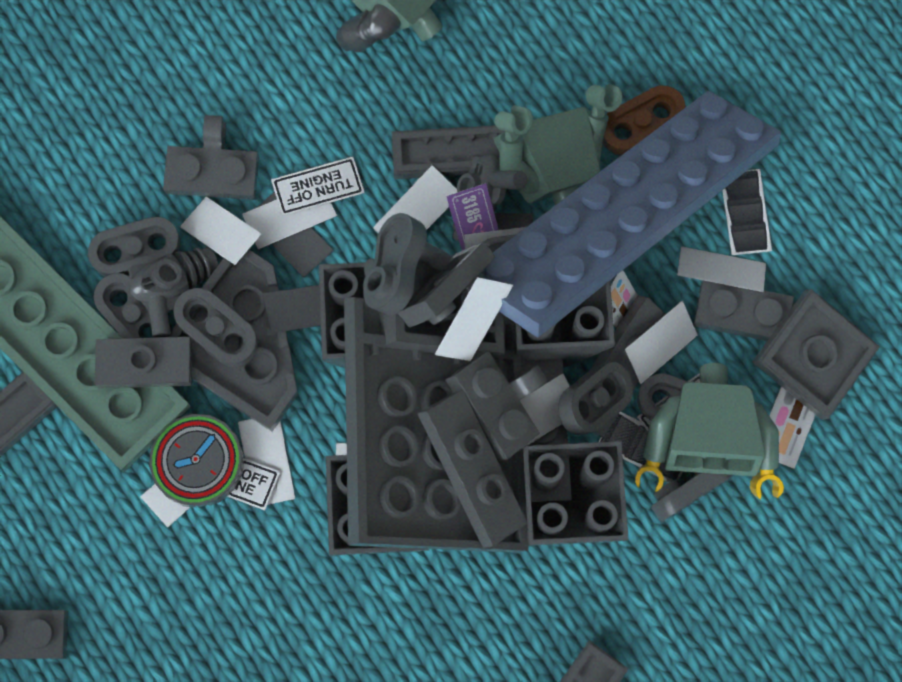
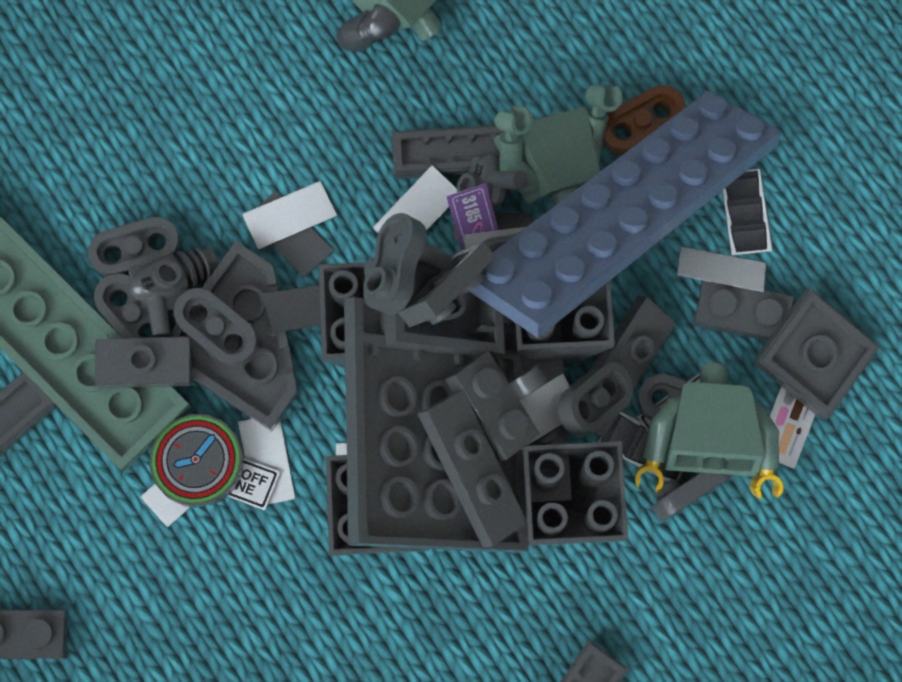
(211, 169): dark grey plate -> none
(220, 230): white sticker -> none
(317, 186): white sticker -> none
(473, 319): white sticker -> none
(622, 297): sticker -> none
(661, 342): white sticker -> none

